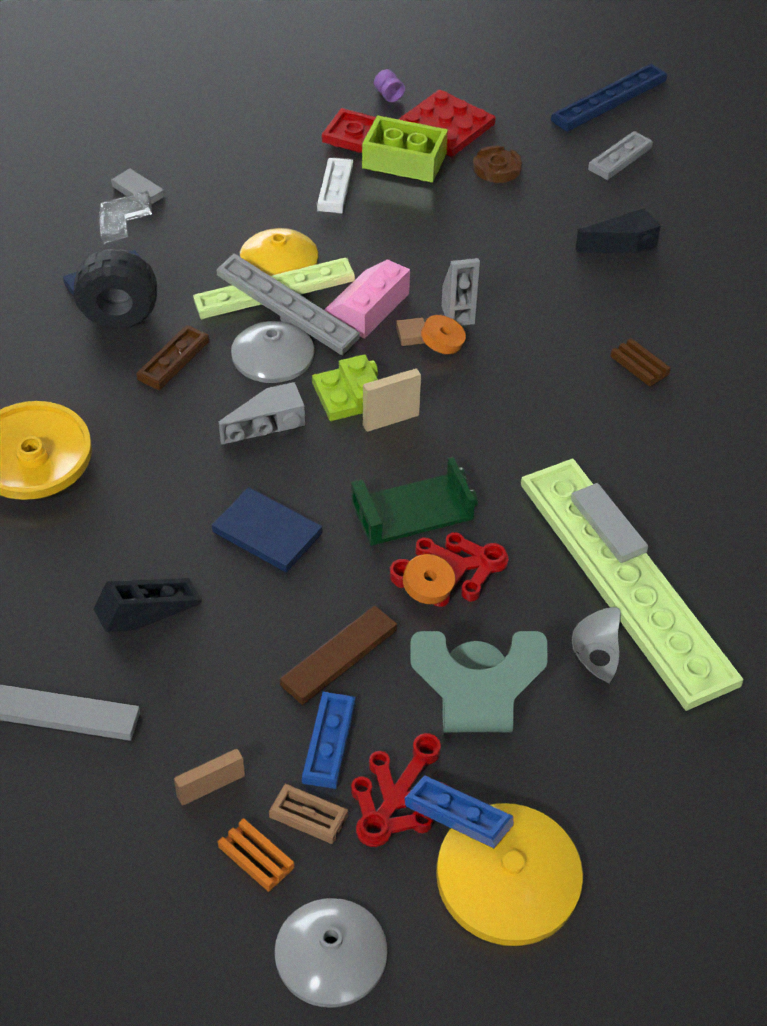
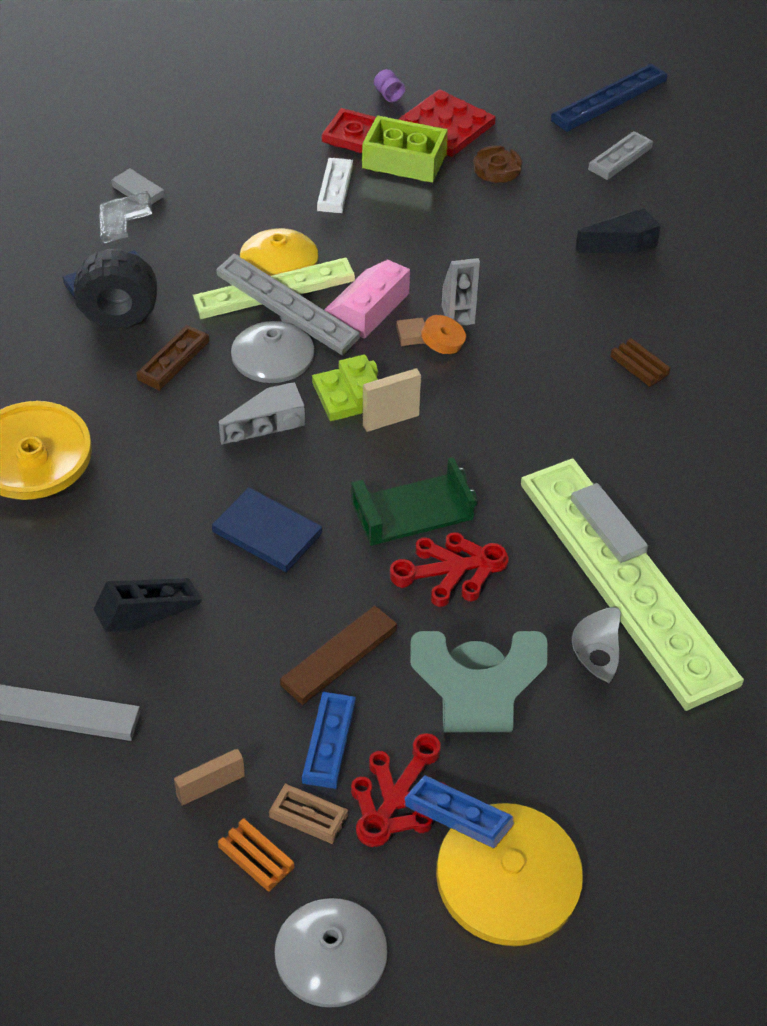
(428, 591): orange piece -> none

